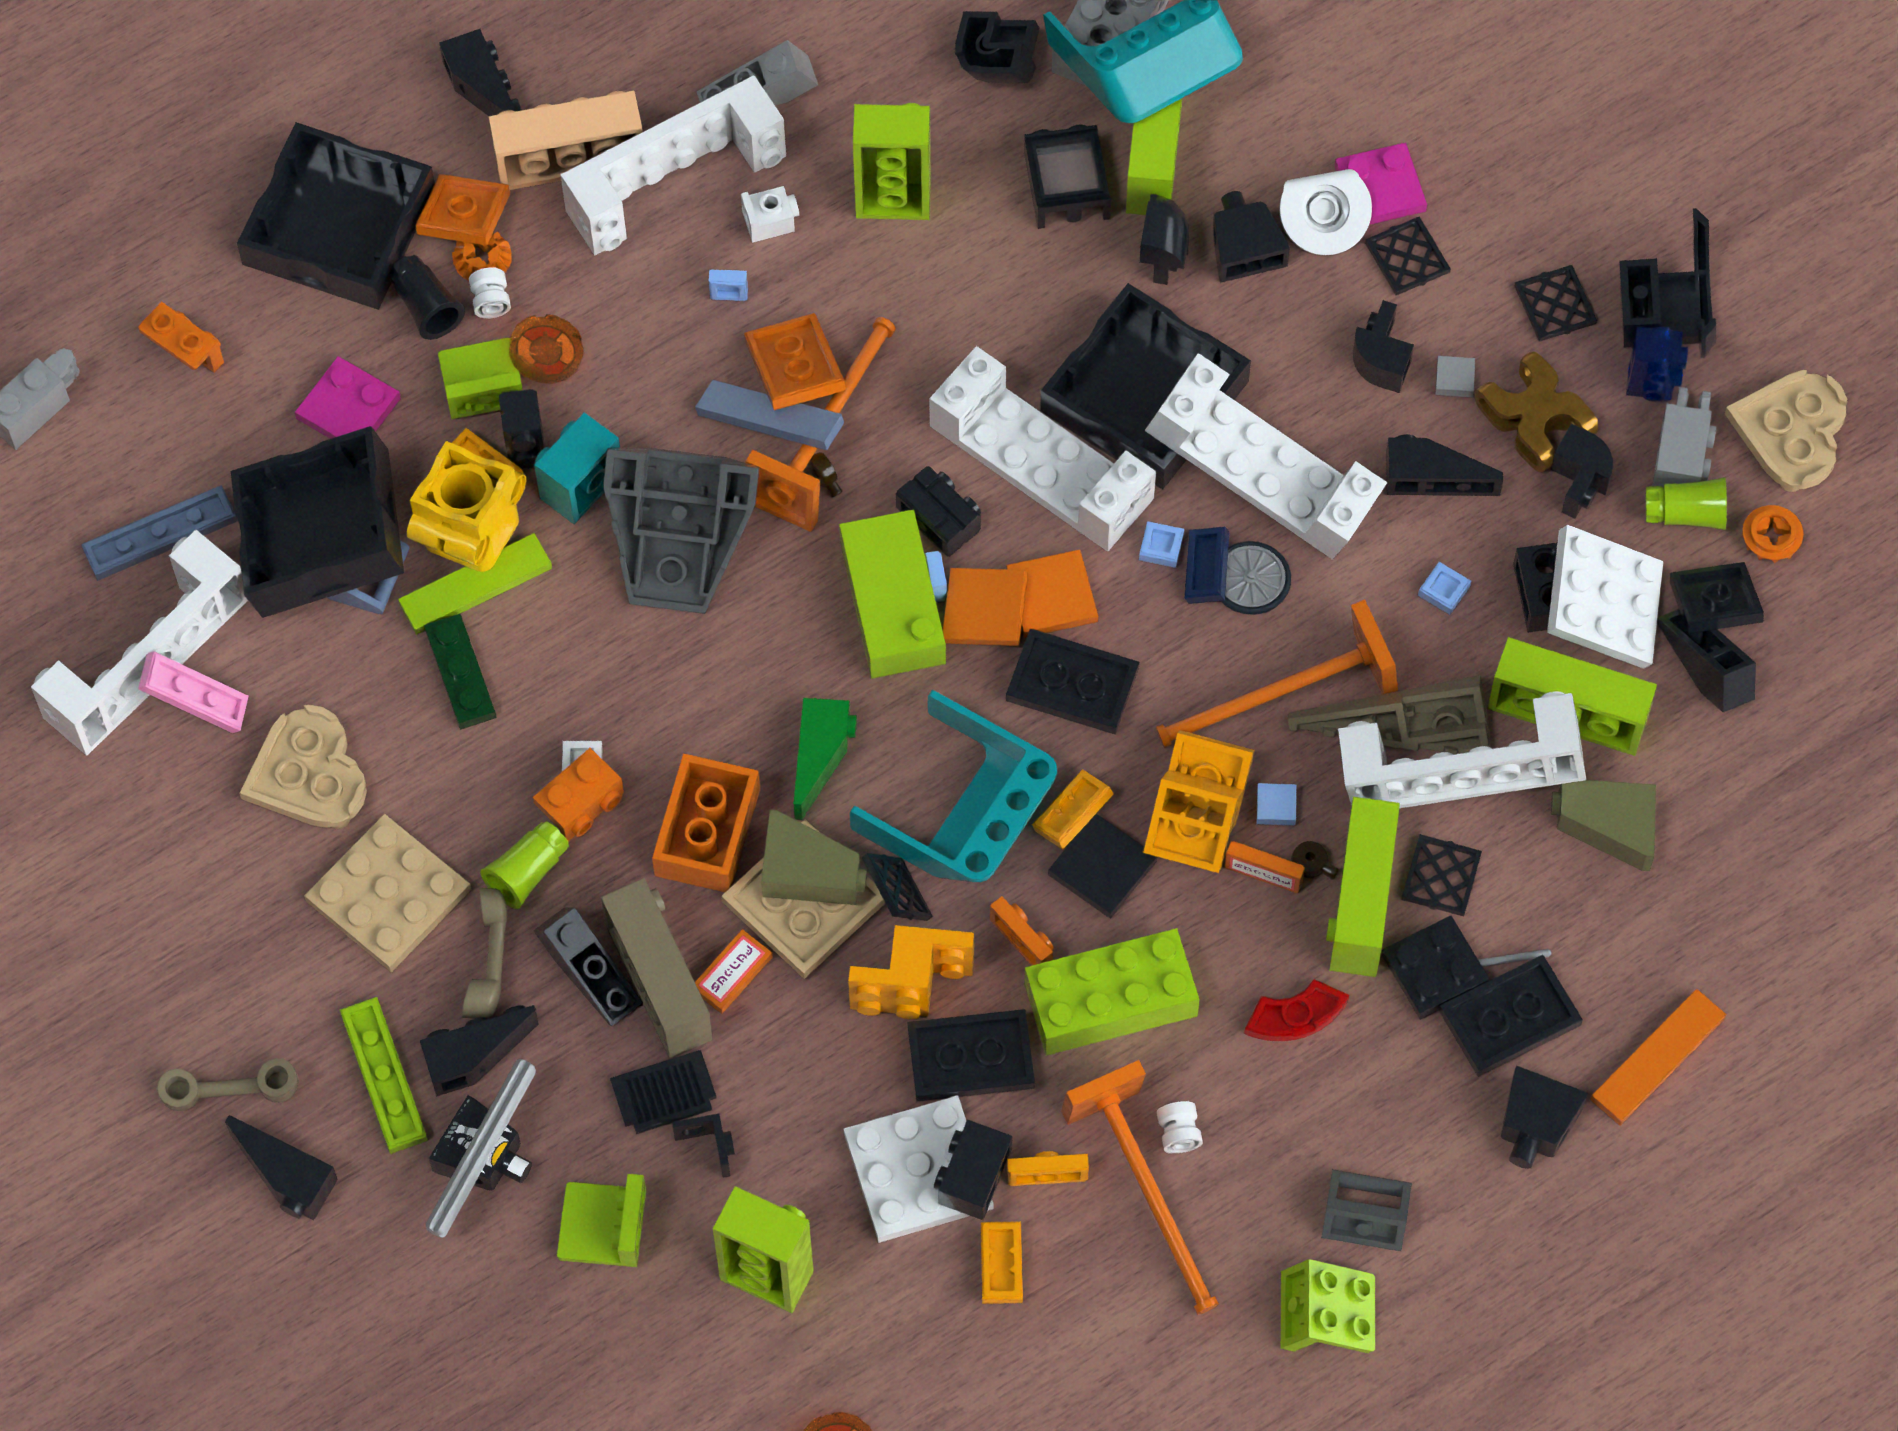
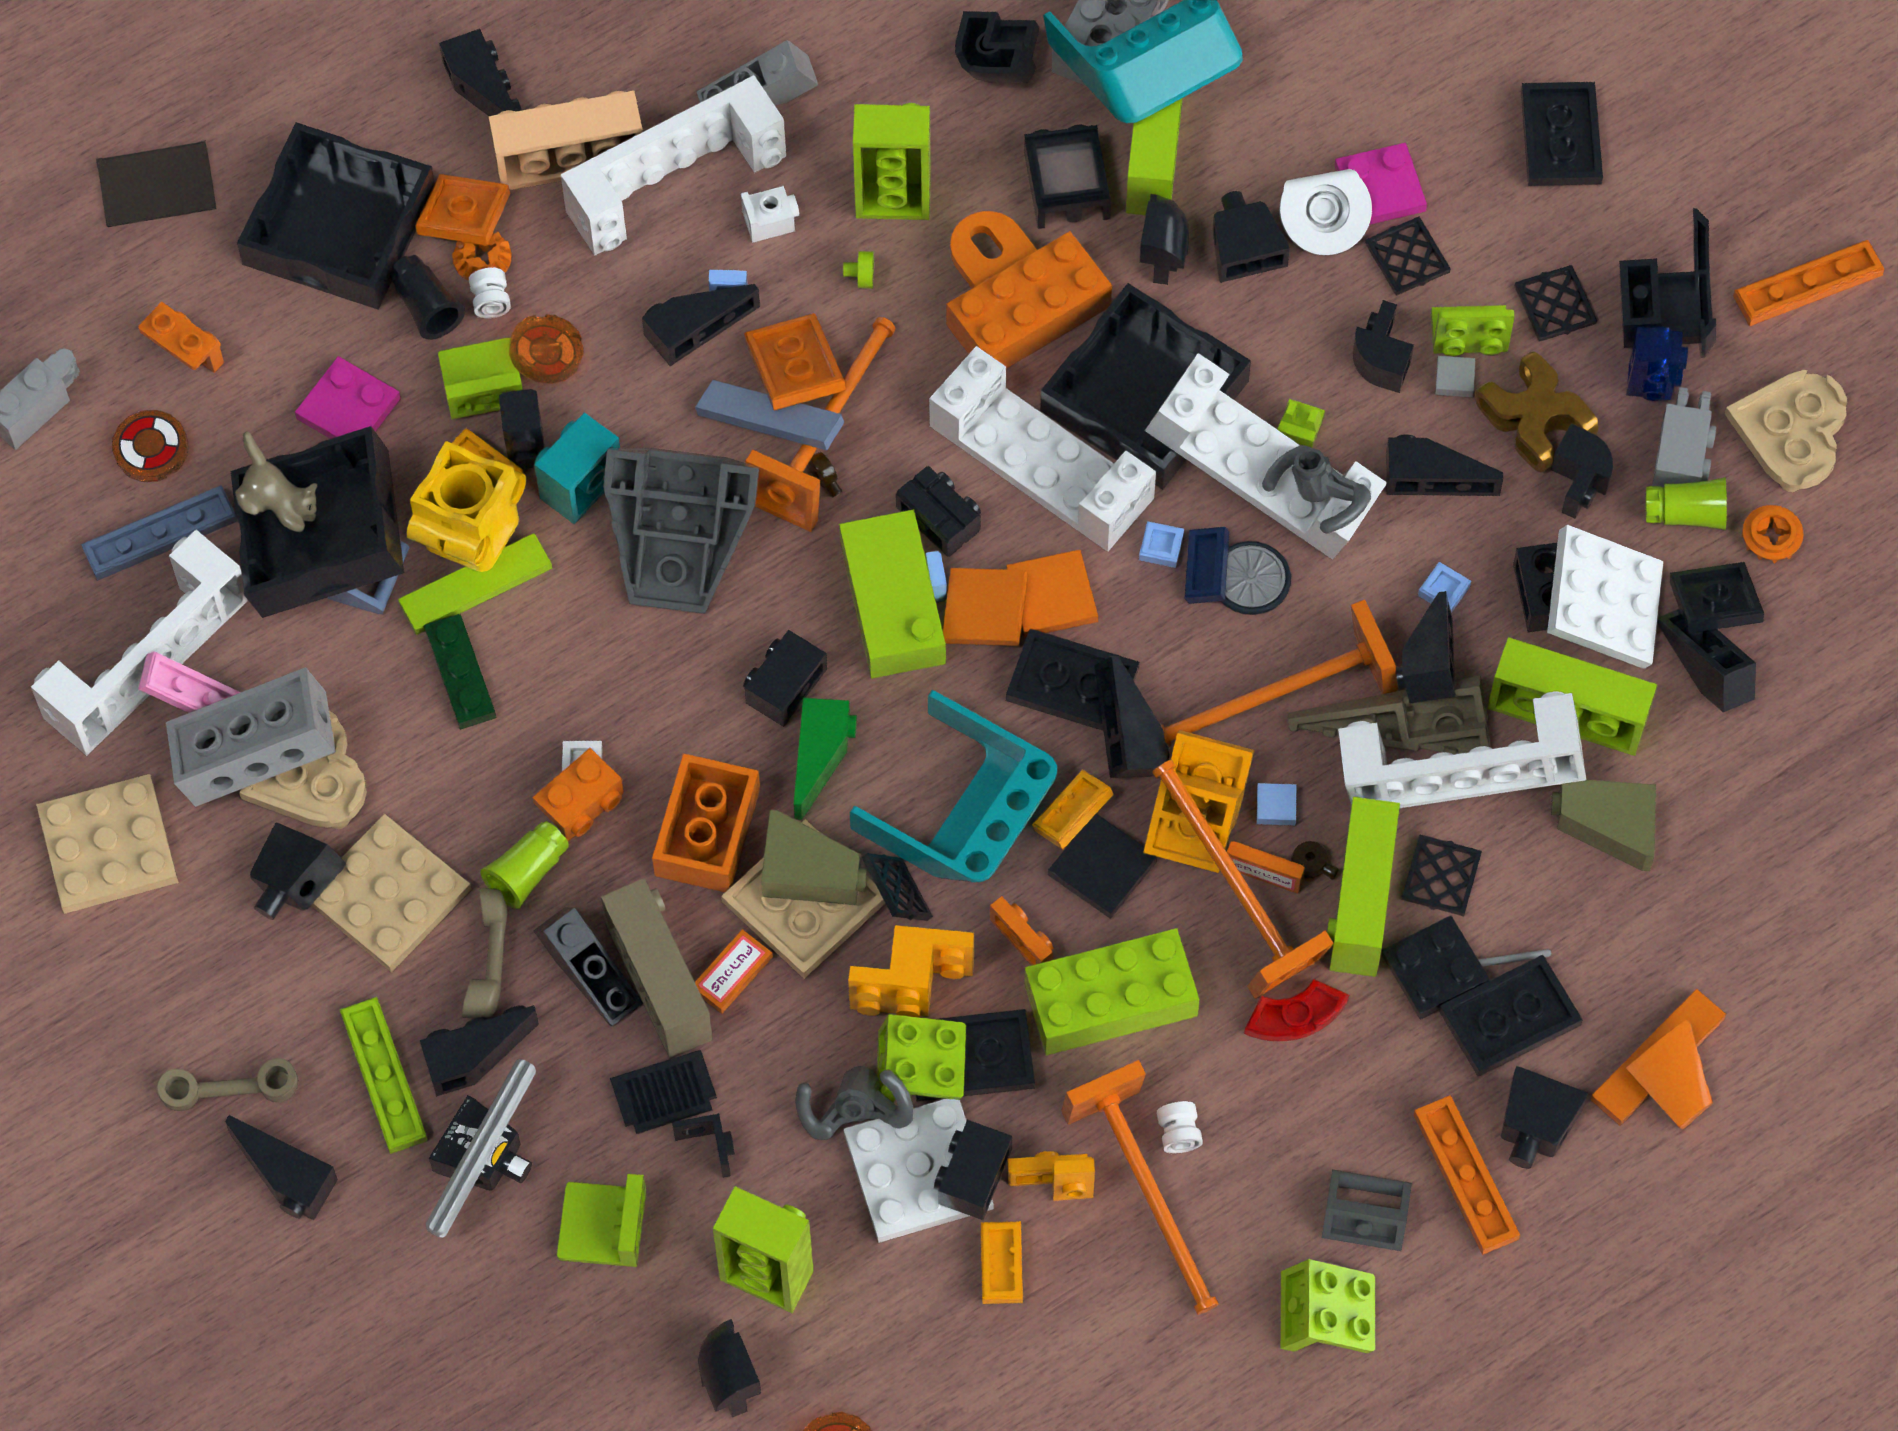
(107, 843): none -> tan plate
(150, 445): none -> tile
(156, 184): none -> clear smoke piece
(250, 737): none -> light grey brick
(269, 489): none -> dark tan animal
(293, 870): none -> black torso
(696, 318): none -> black slope
(727, 1370): none -> black brick
(785, 677): none -> black brick
(857, 1101): none -> dark grey piece
(862, 269): none -> lime tile
(923, 1055): none -> lime bracket
(1024, 293): none -> orange brick
(1073, 1178): none -> light orange plate
(1130, 728): none -> black slope
(1286, 959): none -> orange tile
(1301, 422): none -> lime tile
(1319, 481): none -> dark grey piece
(1429, 655): none -> black slope
(1466, 1175): none -> orange plate
(1471, 329): none -> lime bracket
(1561, 133): none -> black plate
(1674, 1075): none -> orange slope
(1808, 282): none -> orange tile

